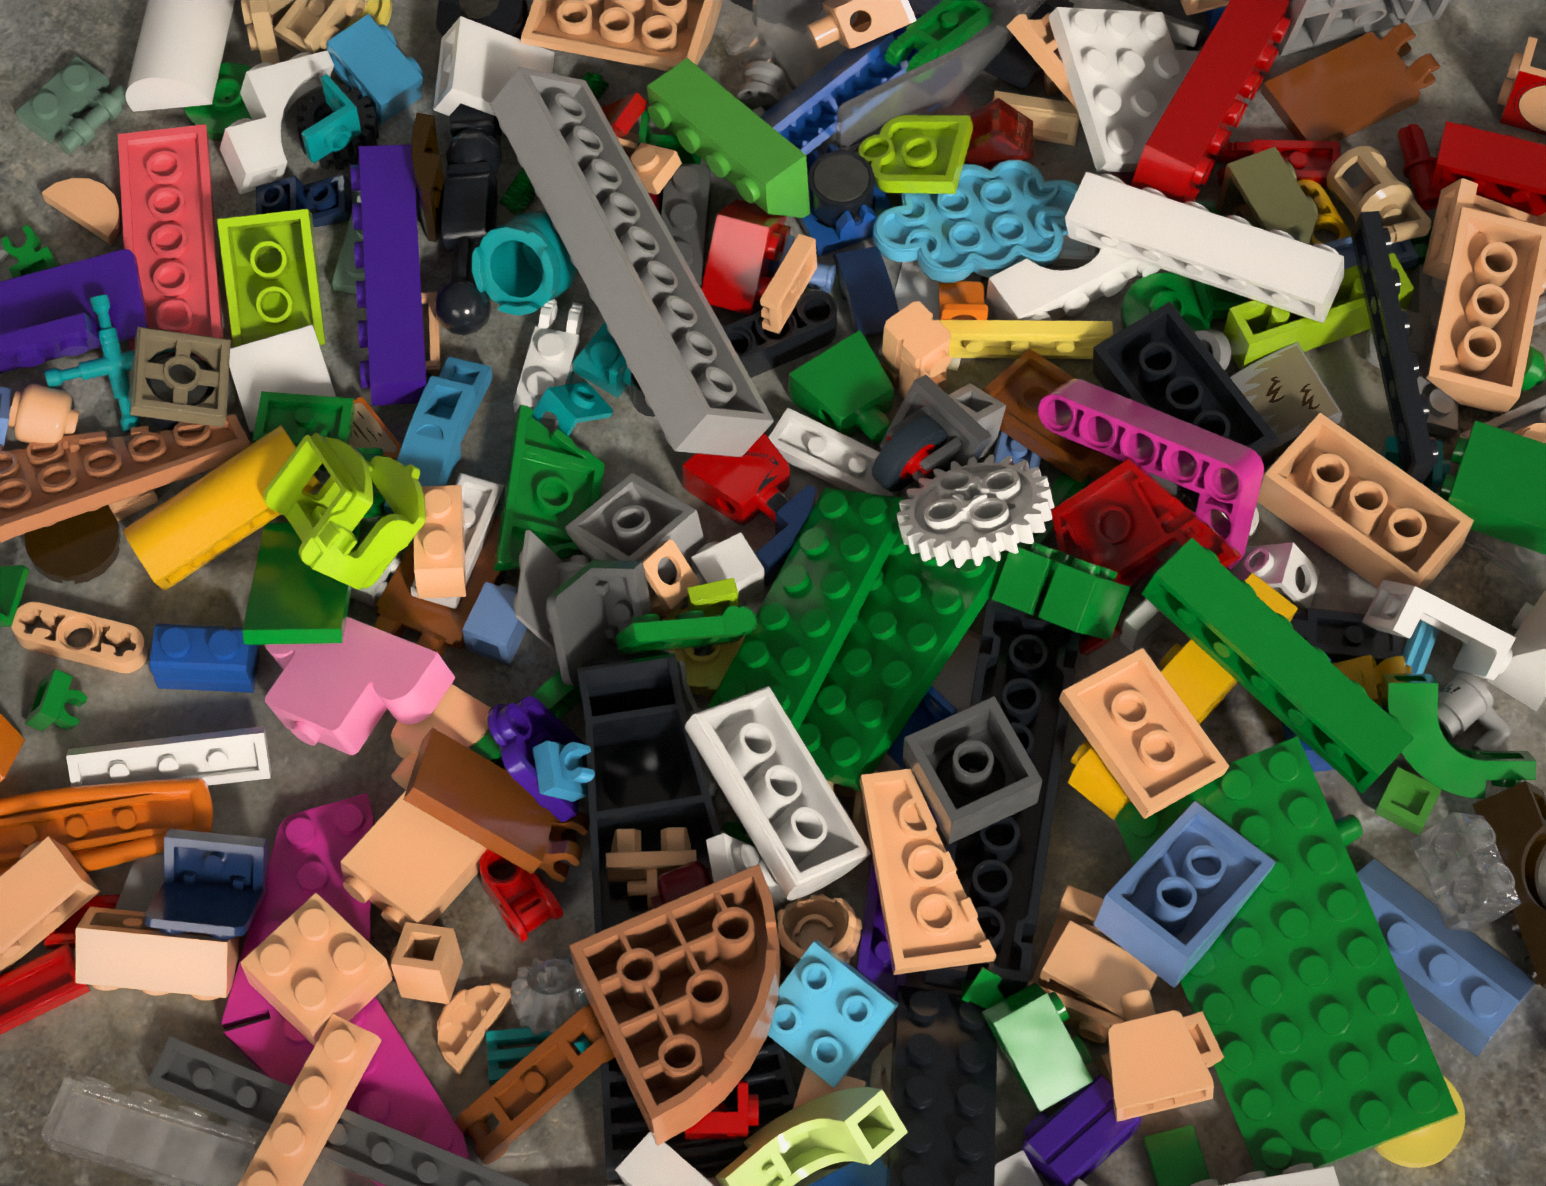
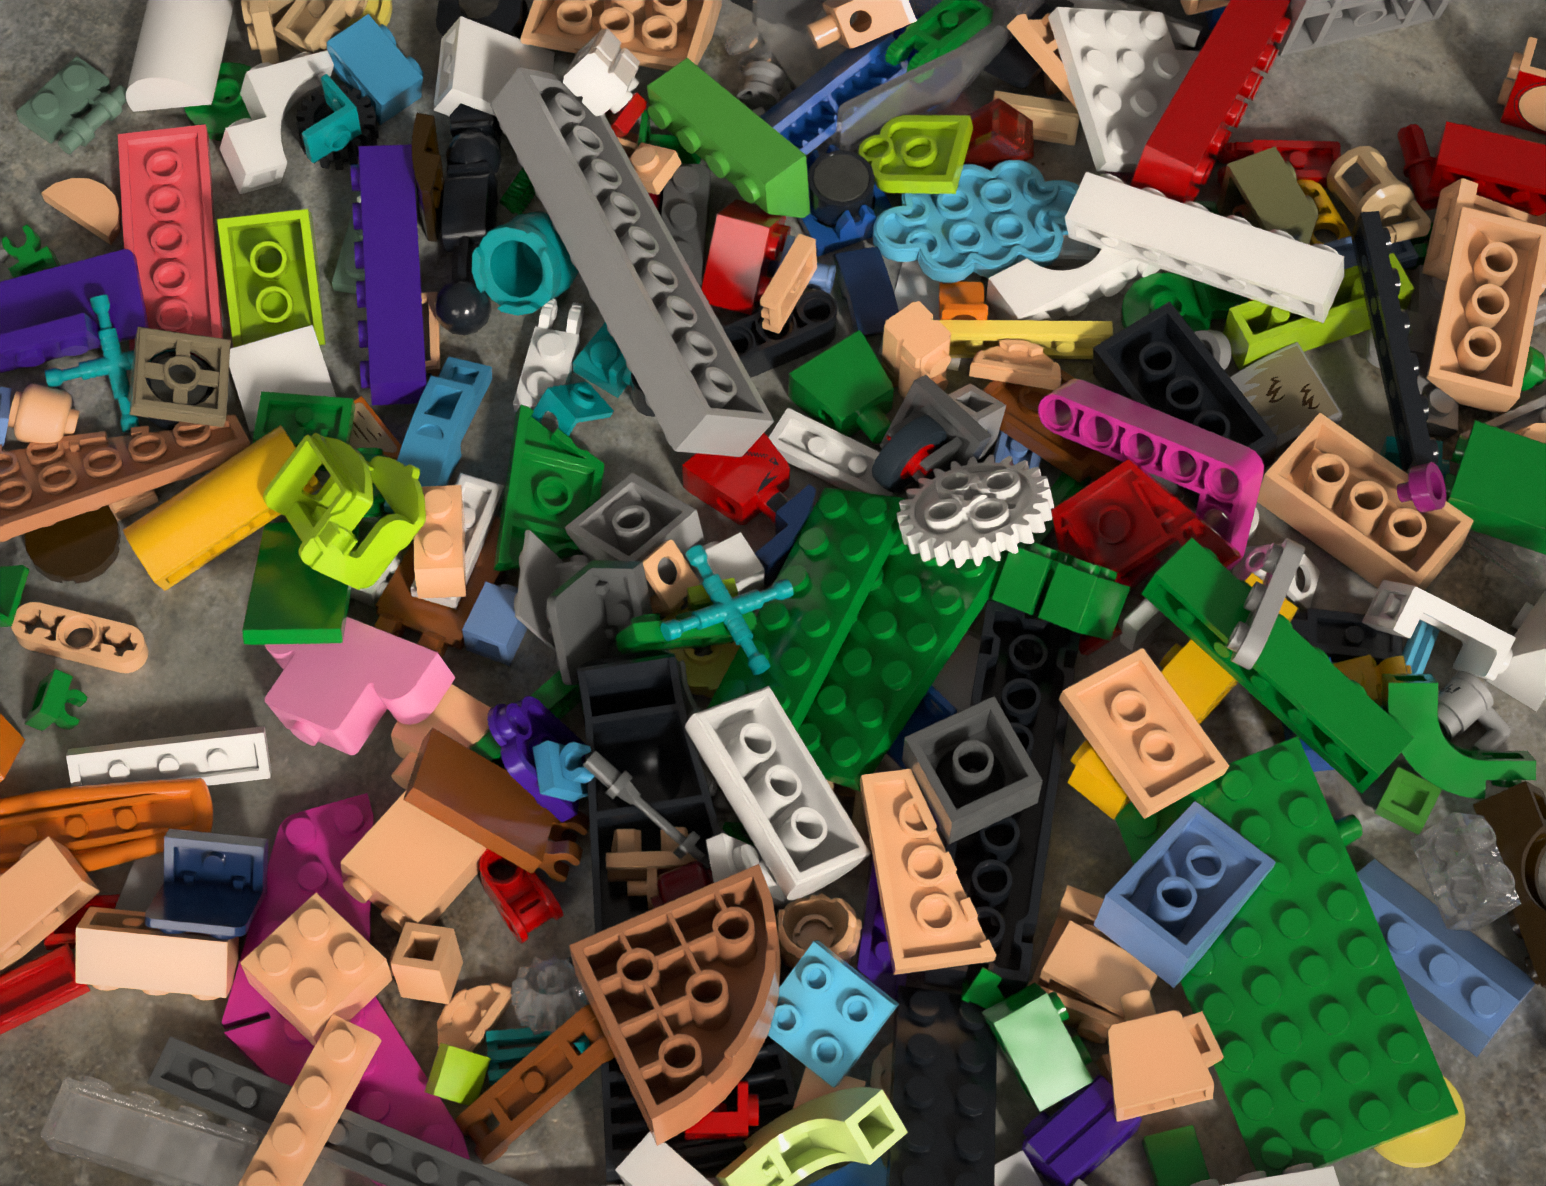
(203, 658): blue brick -> none
(326, 199): dark blue slope -> none
(457, 1074): none -> lime tile
(603, 74): none -> white brick
(620, 785): none -> dark grey piece
(727, 609): none -> teal piece
(1017, 364): none -> light nougat tile
(1265, 602): none -> light grey plate
(1350, 86): dark orange tile -> none
(1424, 488): none -> magenta tile

